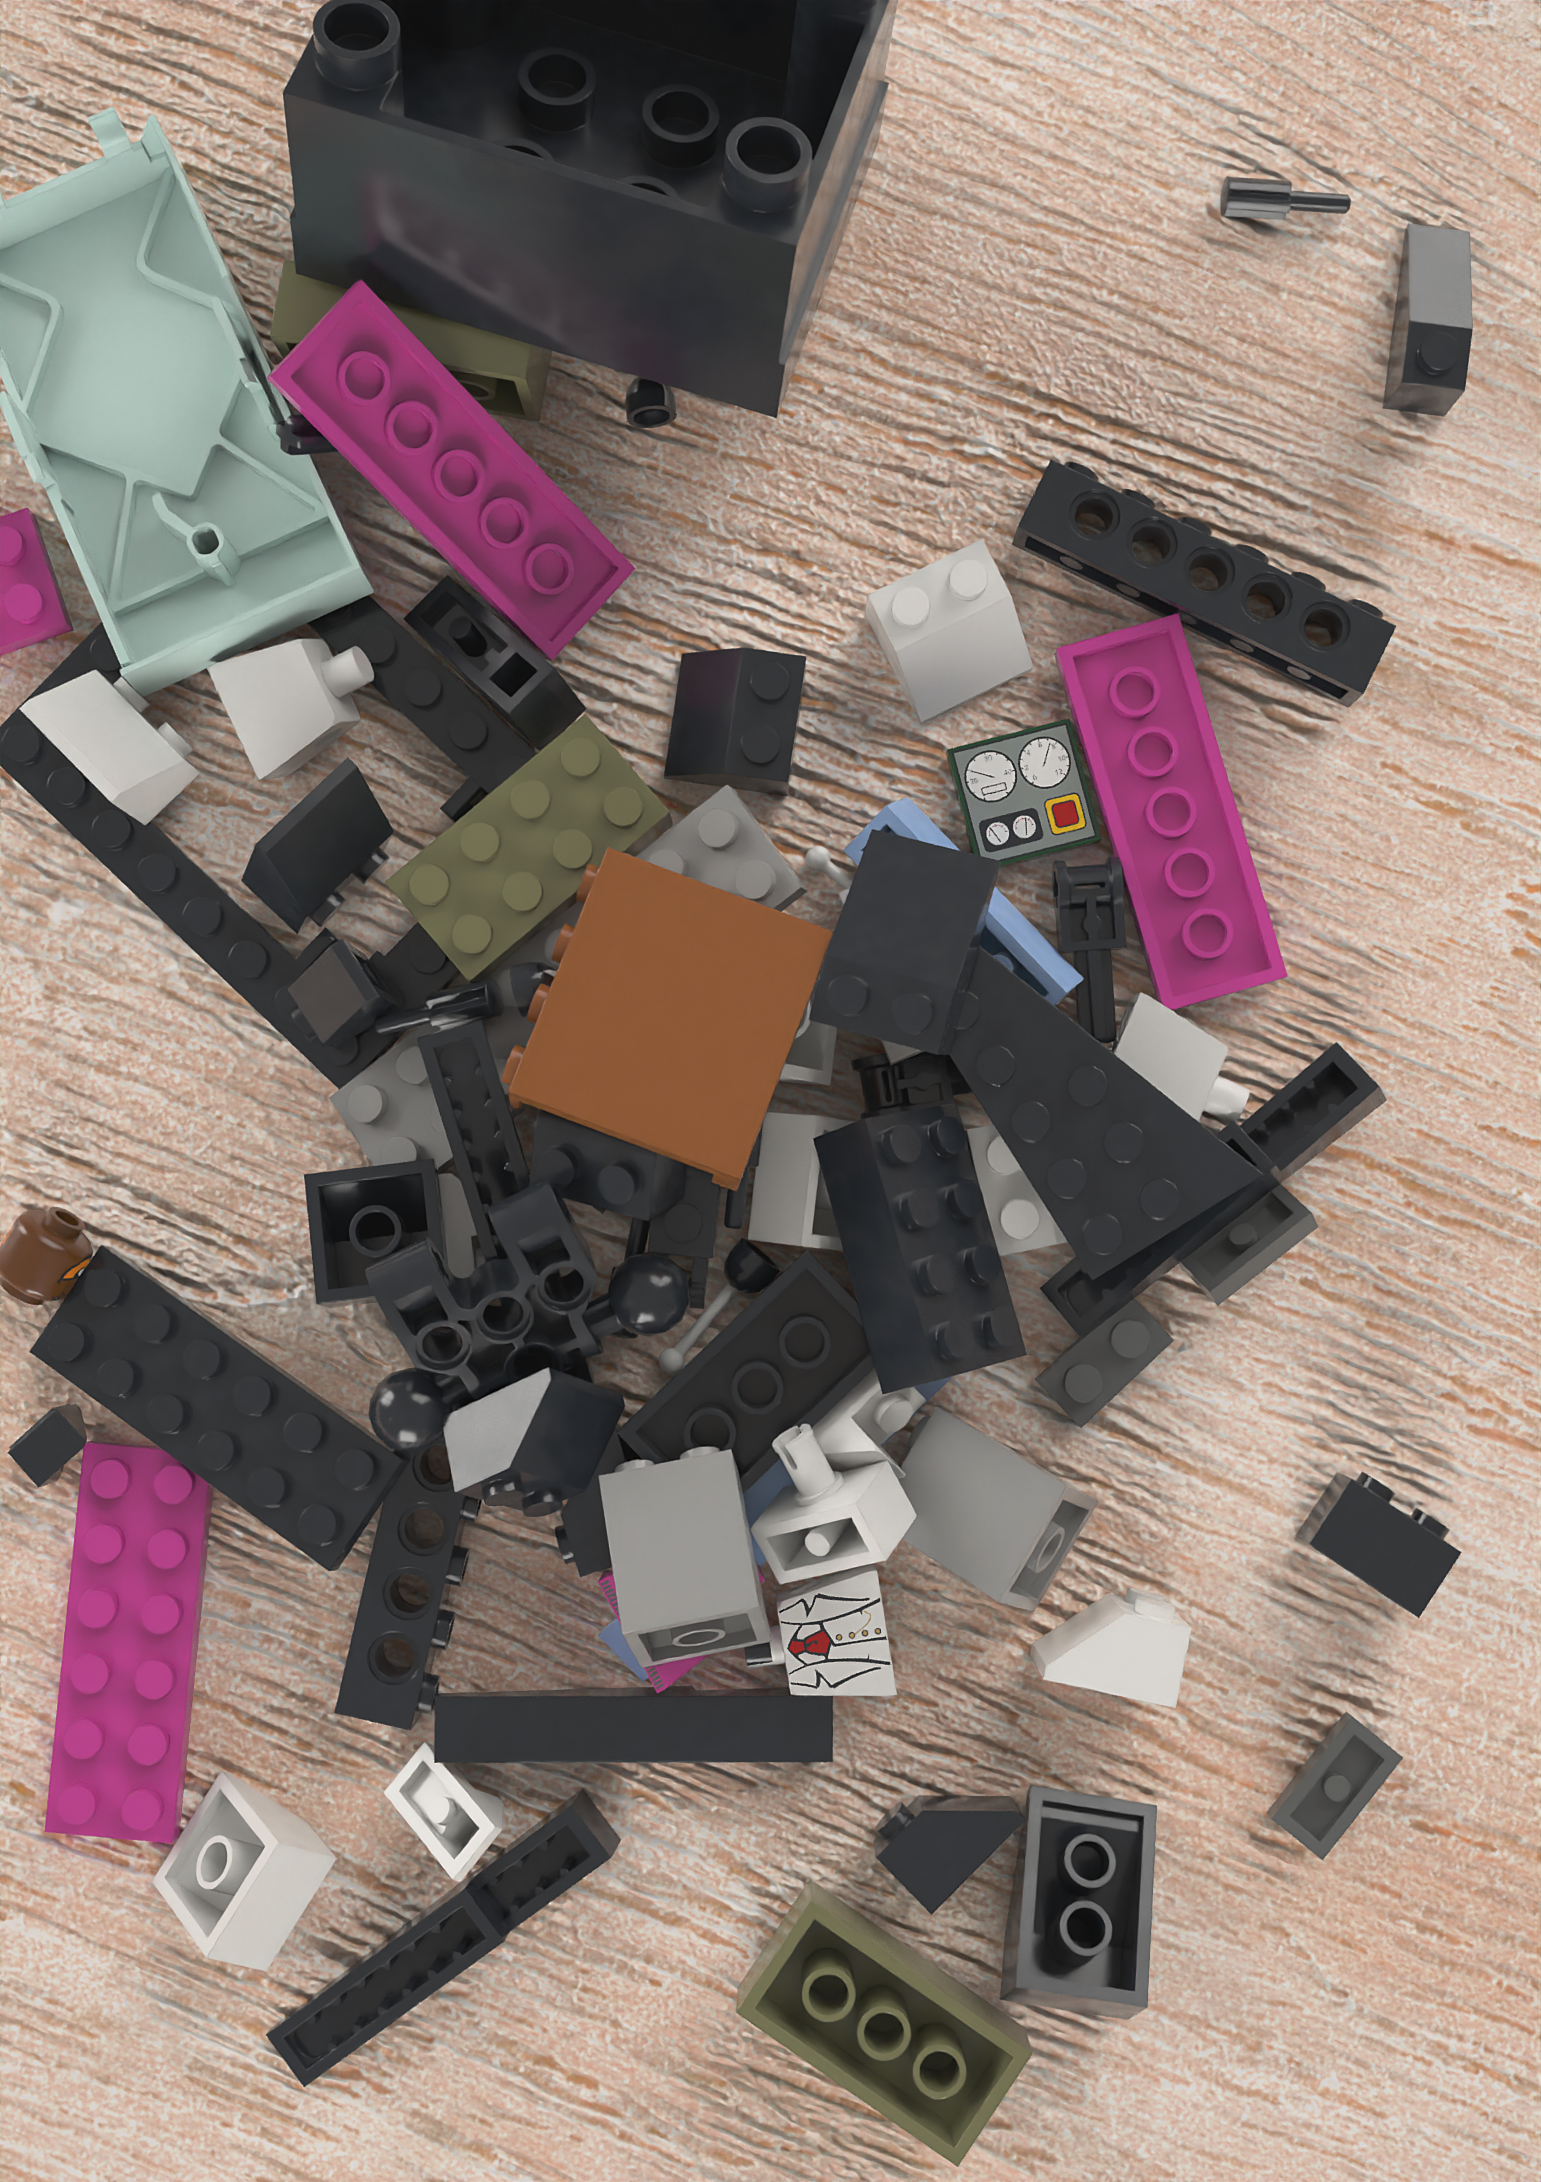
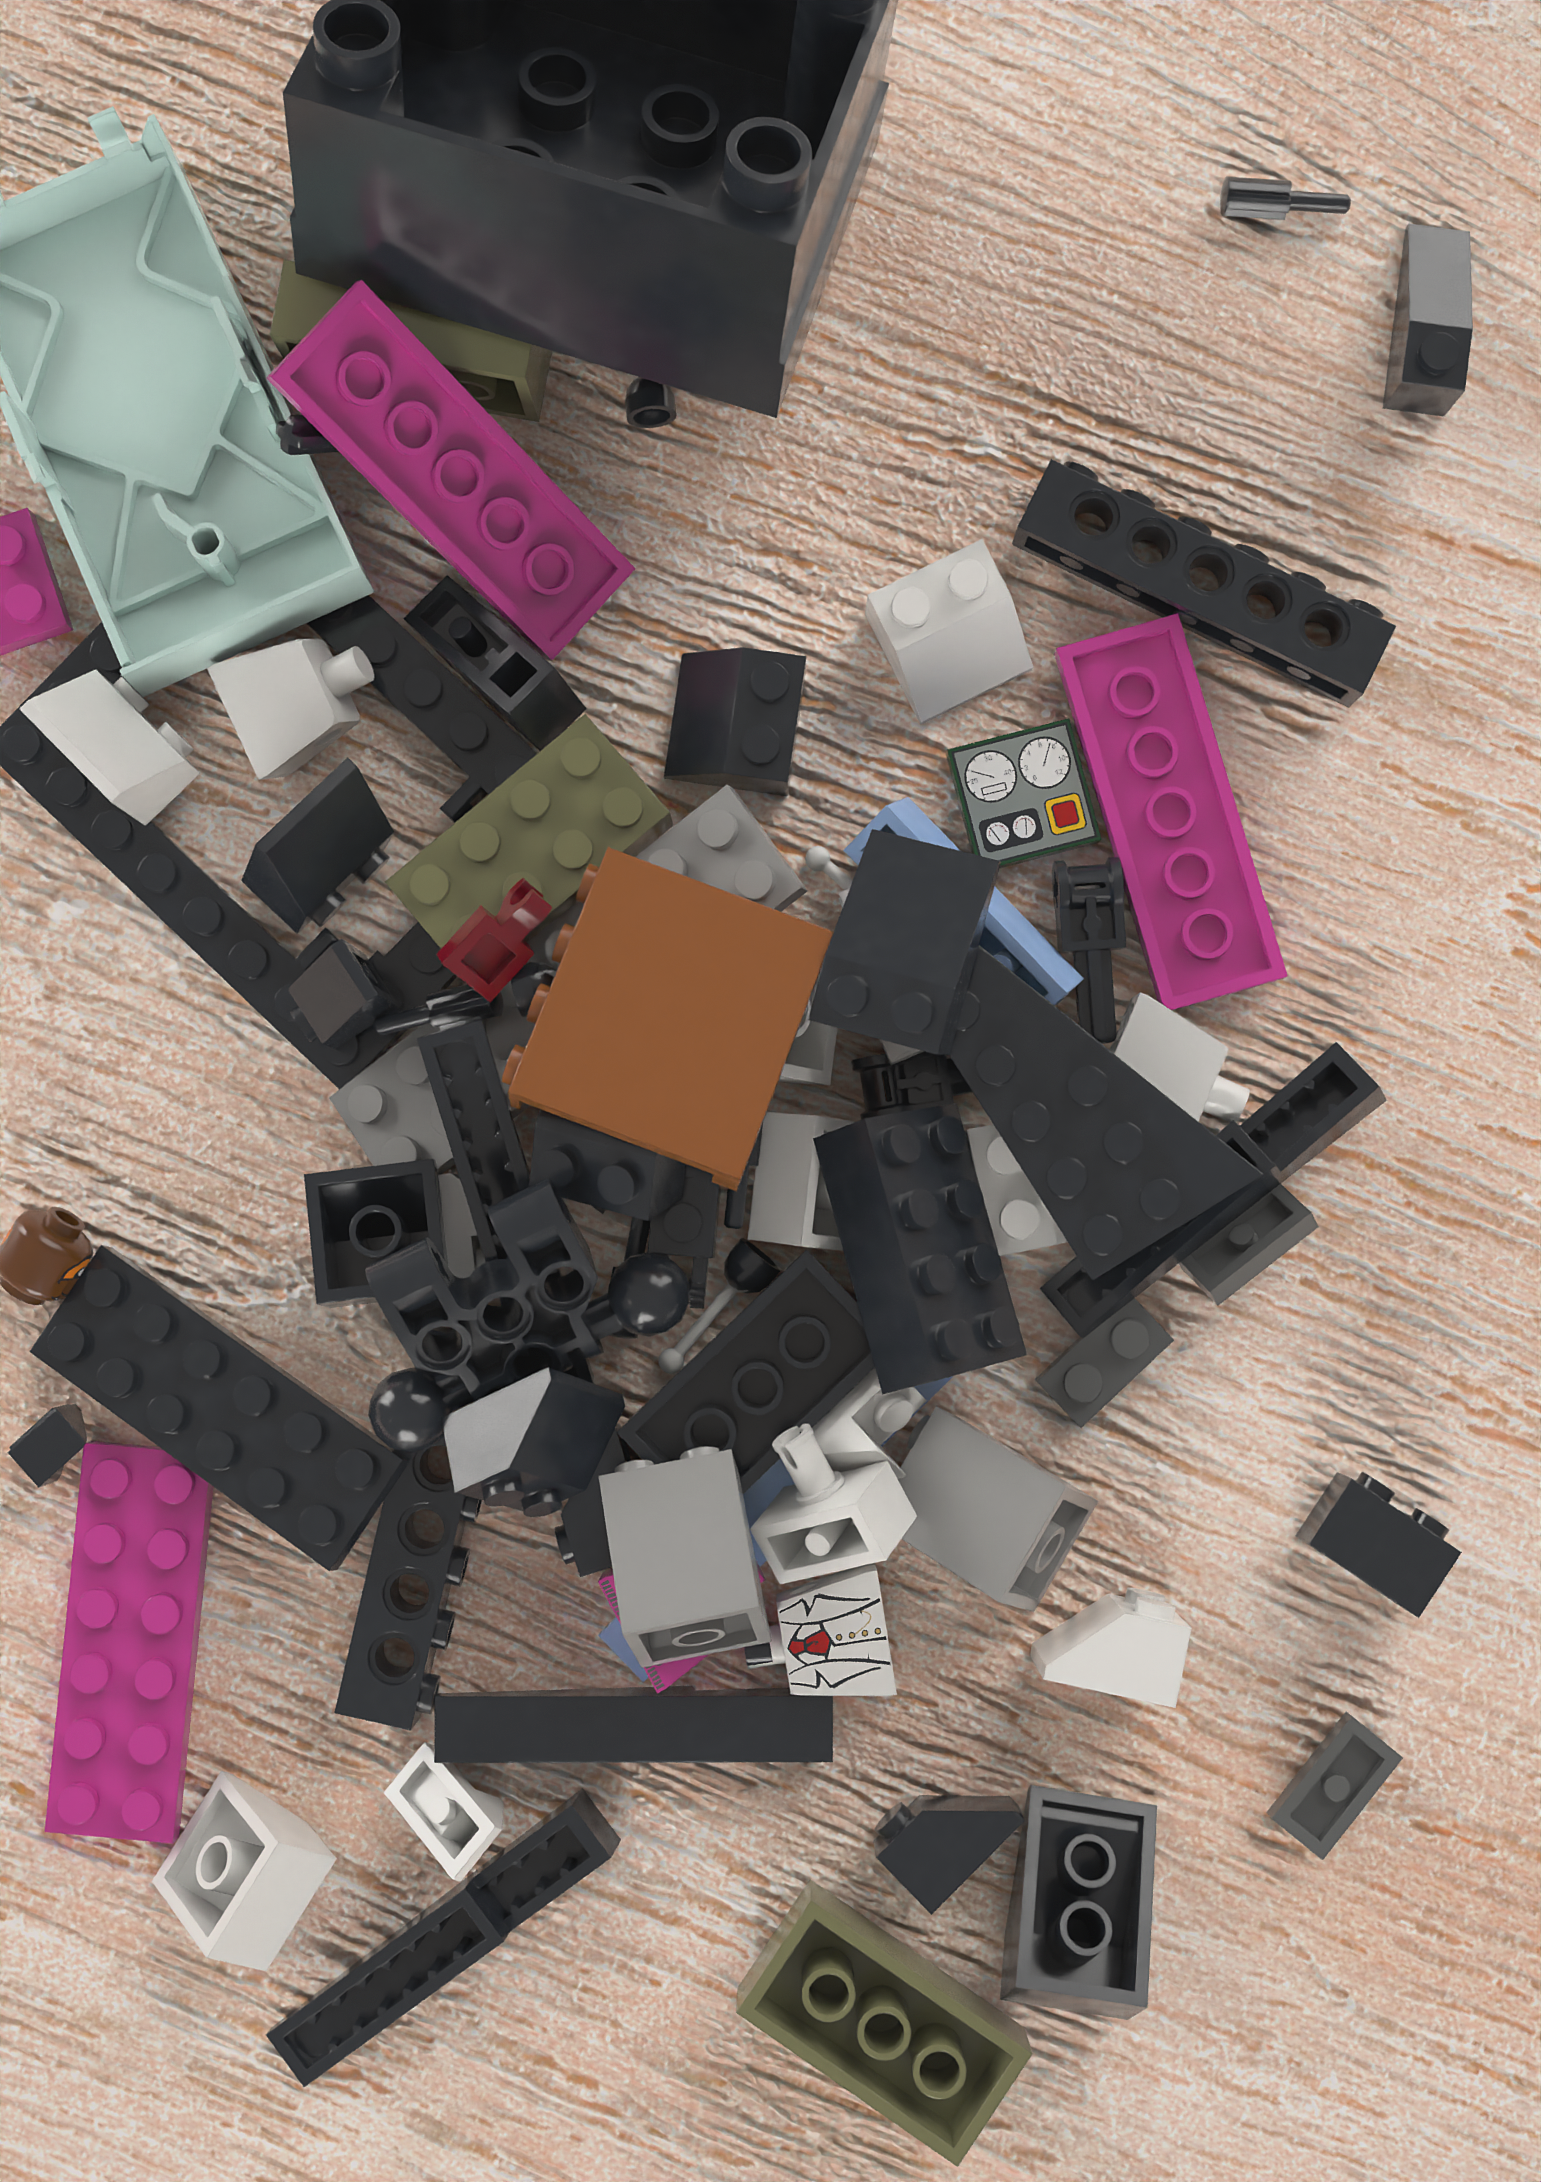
(491, 948): none -> dark red plate

